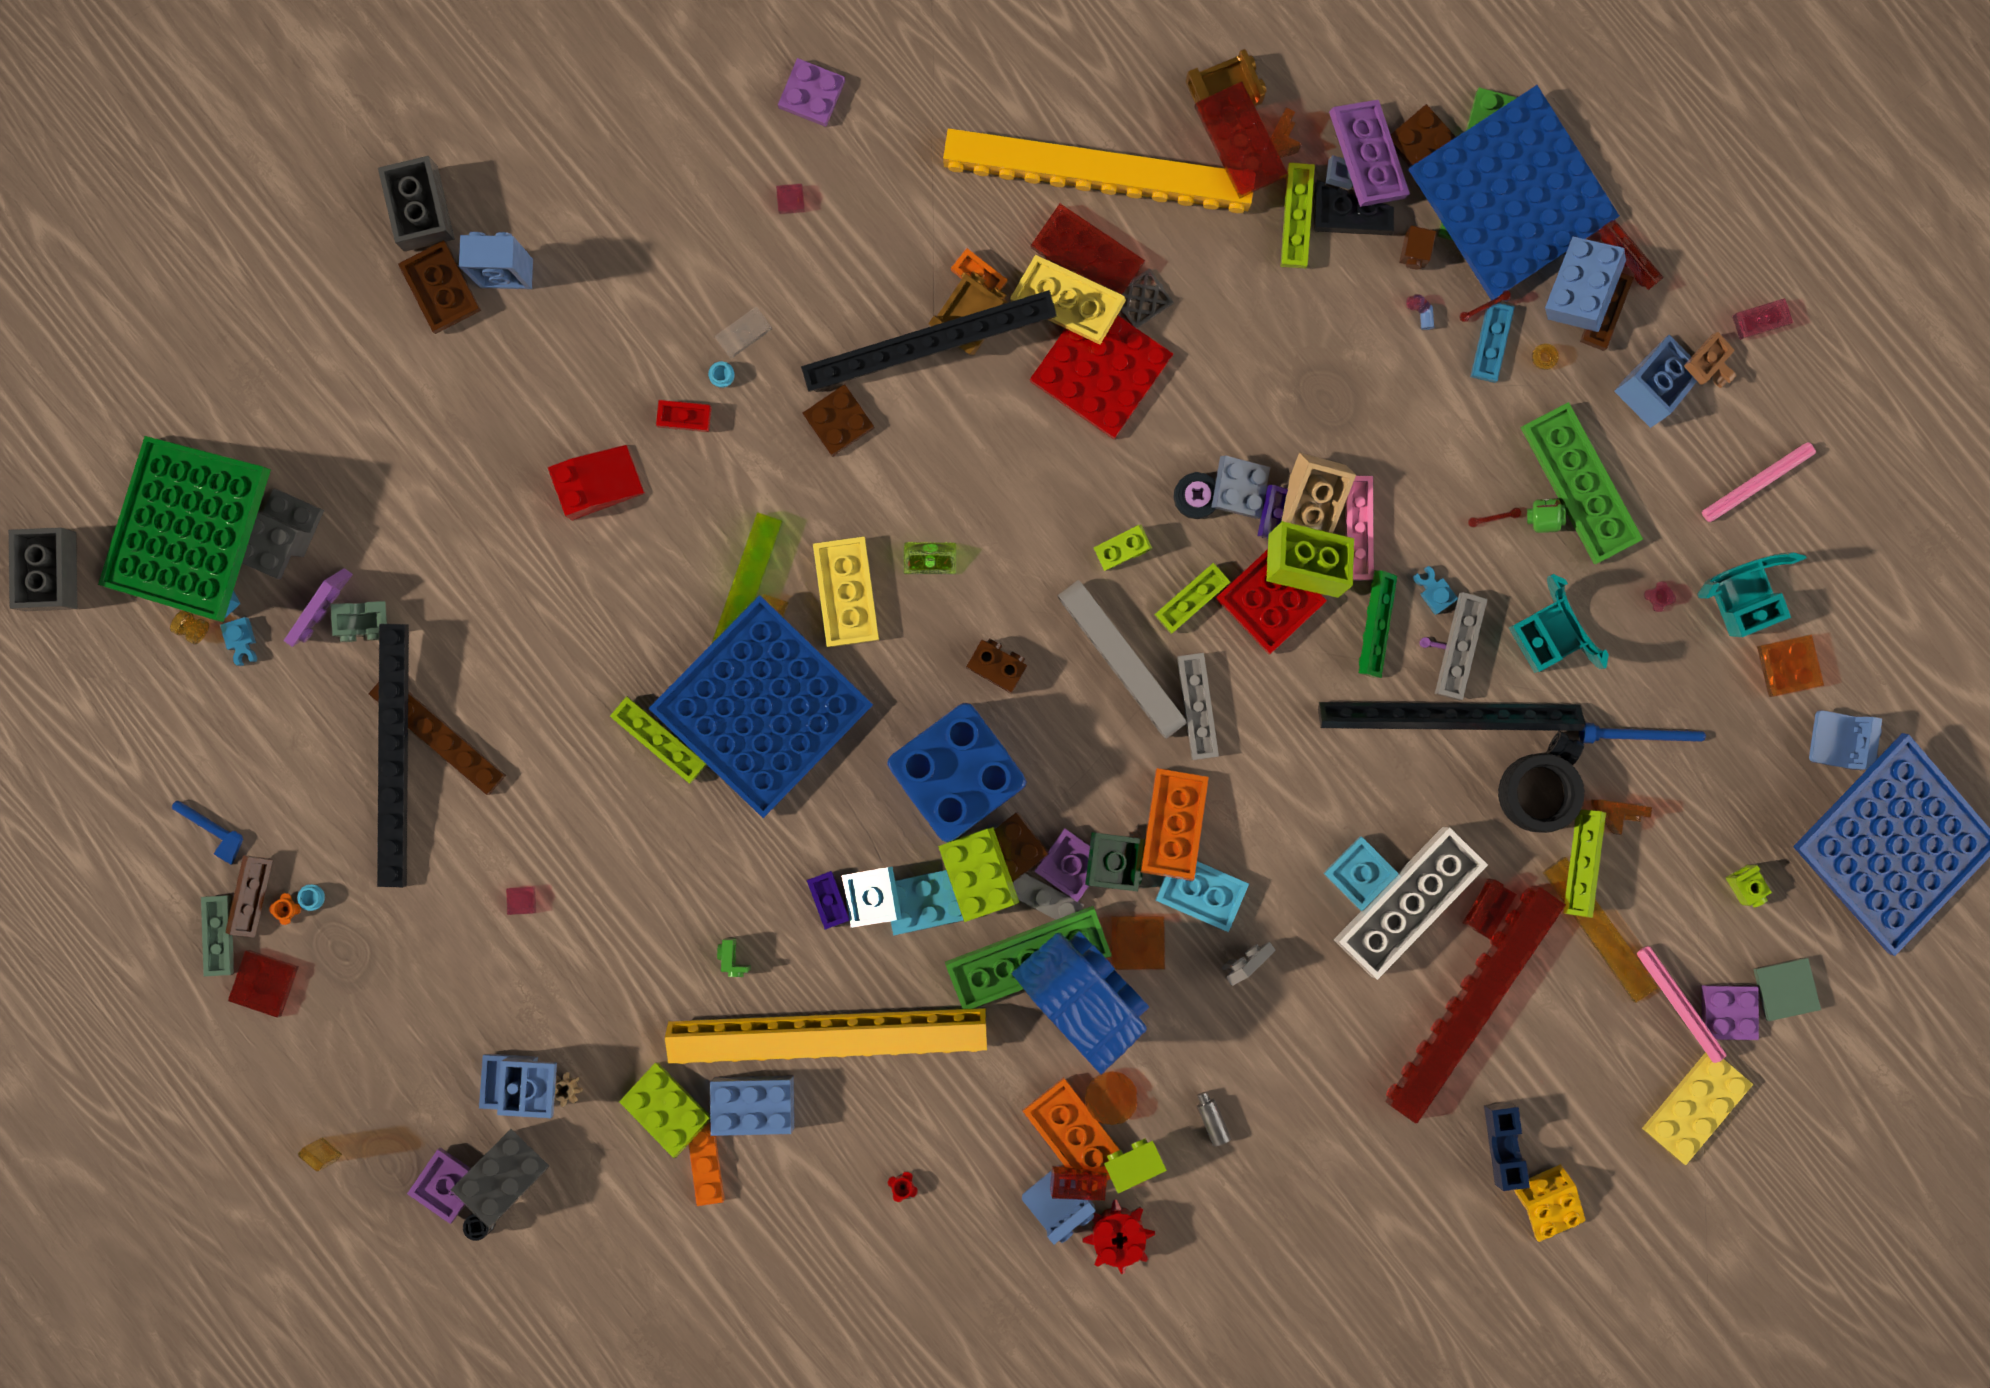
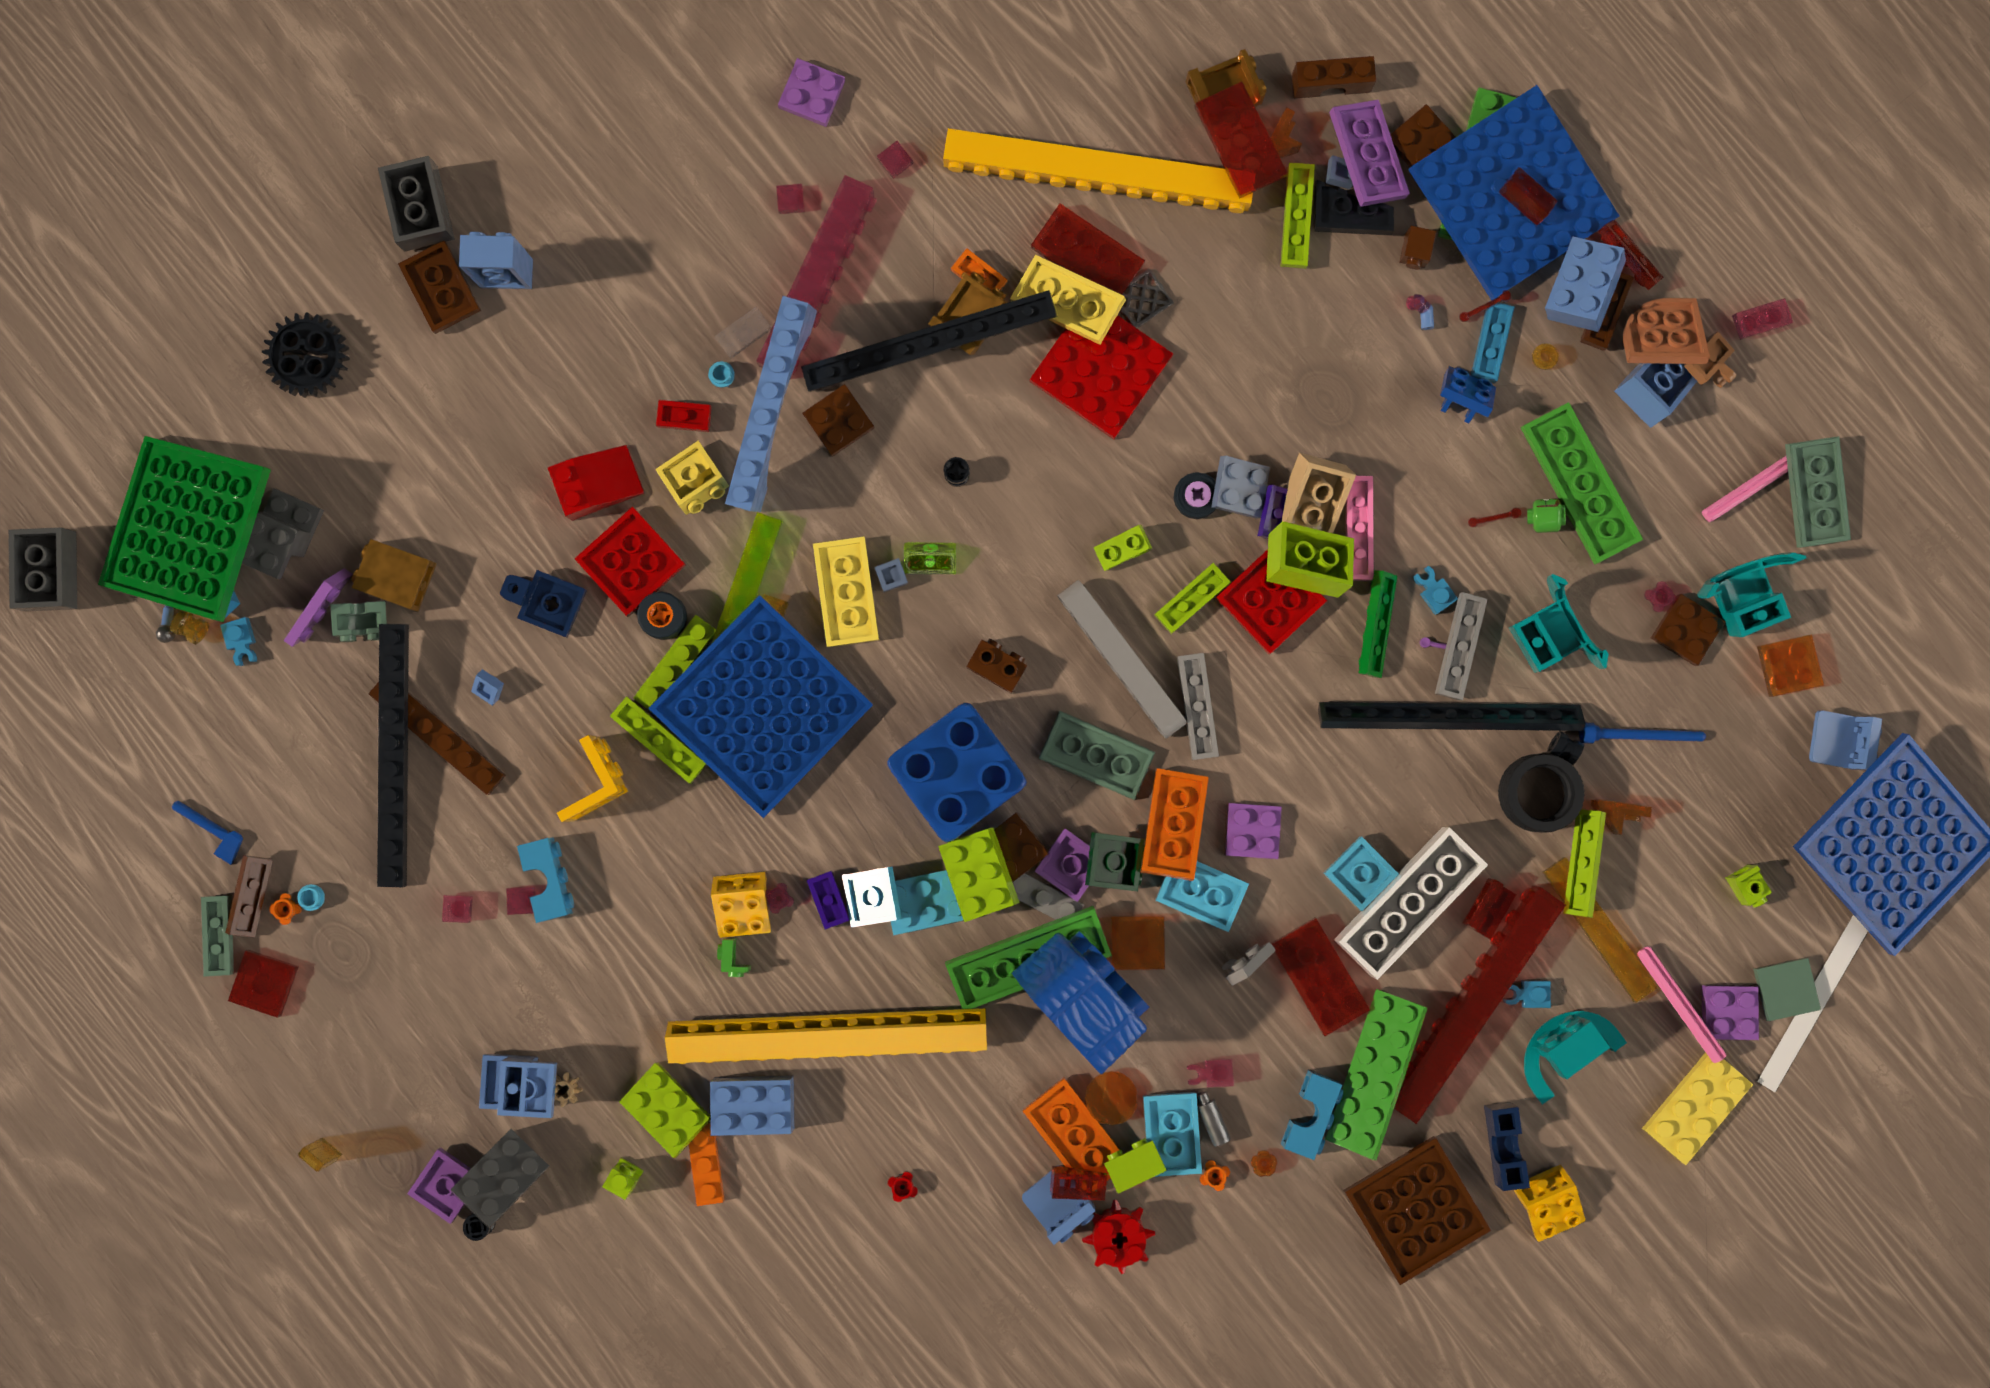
(163, 633): none -> piece
(308, 332): none -> black gear
(393, 575): none -> pearl gold panel
(457, 908): none -> clear pink plate
(487, 687): none -> medium blue plate
(534, 595): none -> dark blue plate
(545, 857): none -> dark azure arch
(609, 775): none -> yellow bracket
(623, 1178): none -> lime brick
(630, 561): none -> red plate
(654, 611): none -> black wheel
(676, 661): none -> lime plate
(692, 478): none -> light yellow plate
(740, 904): none -> yellow bracket
(786, 899): none -> clear pink plate
(788, 337): none -> medium blue arch
(829, 250): none -> clear pink brick
(891, 575): none -> sand blue plate
(895, 159): none -> clear pink plate
(955, 467): none -> black wheel
(1096, 755): none -> sand green tile
(1174, 1129): none -> medium azure plate
(1216, 1072): none -> clear pink plate
(1218, 1182): none -> orange plate
(1253, 831): none -> medium lavender plate
(1271, 1162): none -> clear orange plate
(1307, 1137): none -> dark azure arch
(1320, 977): none -> clear red plate
(1352, 74): none -> reddish brown arch
(1376, 1074): none -> bright green plate
(1417, 1210): none -> reddish brown plate
(1467, 391): none -> blue plate
(1528, 196): none -> clear red slope
(1532, 993): none -> dark azure plate
(1569, 1045): none -> teal piece
(1666, 333): none -> nougat plate
(1688, 630): none -> reddish brown plate
(1802, 1024): none -> white sticker
(1818, 492): none -> sand green tile

